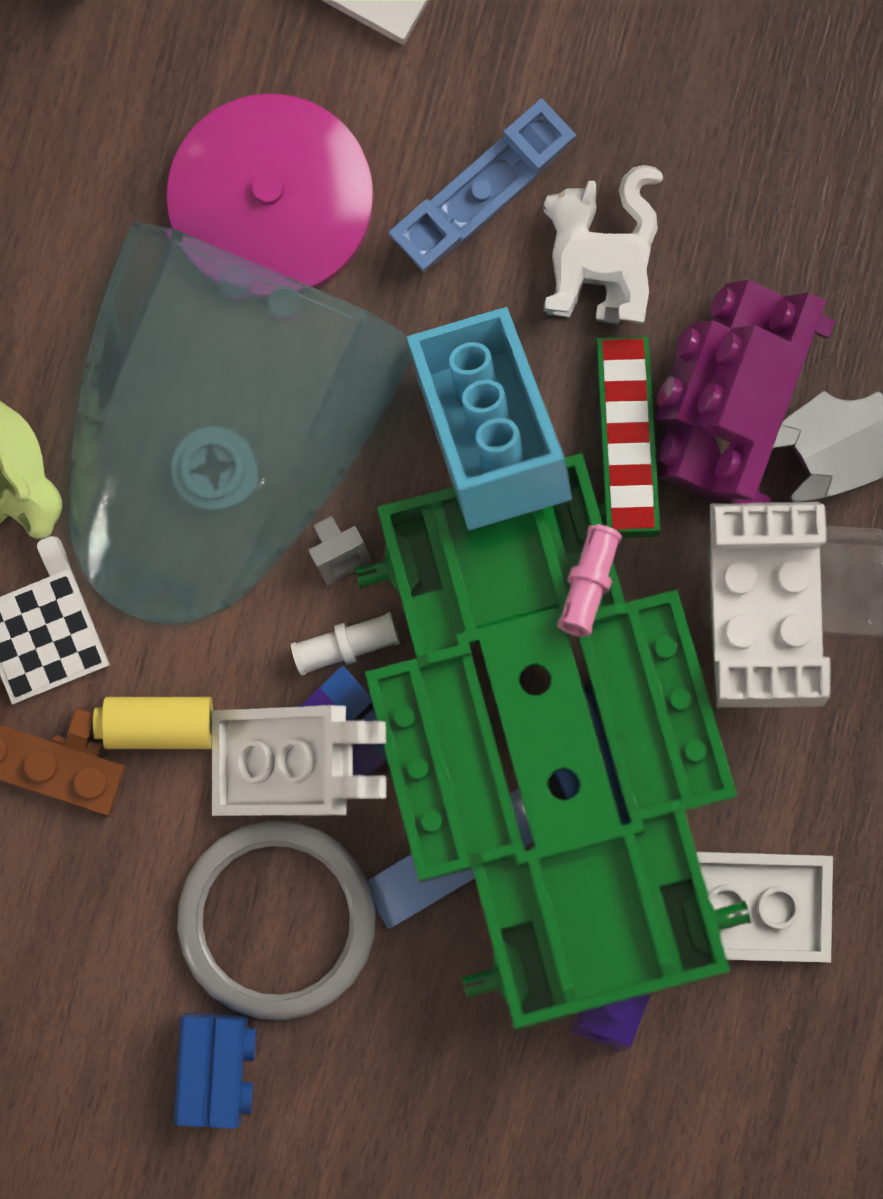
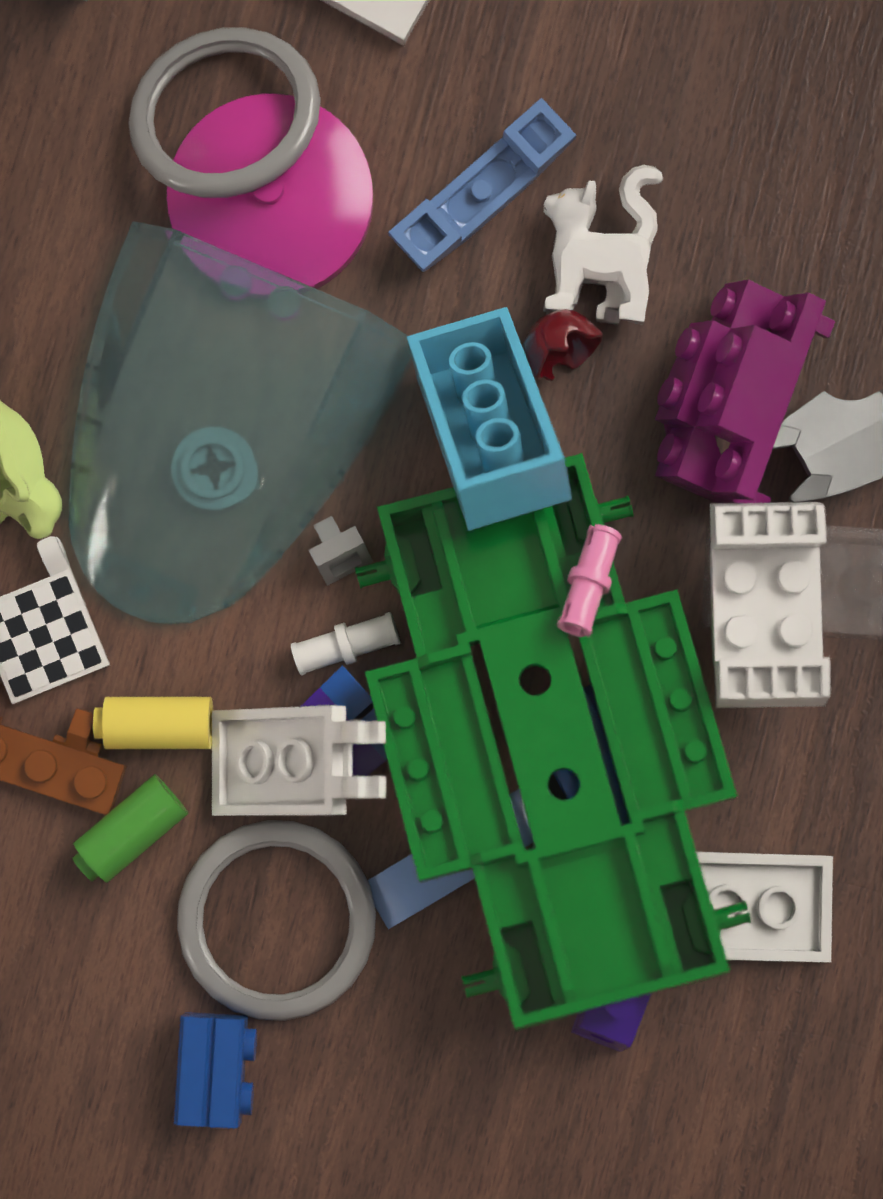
(128, 830): none -> bright green brick
(241, 180): none -> light grey wedge
(560, 339): none -> dark red hair
(628, 436): tile -> none

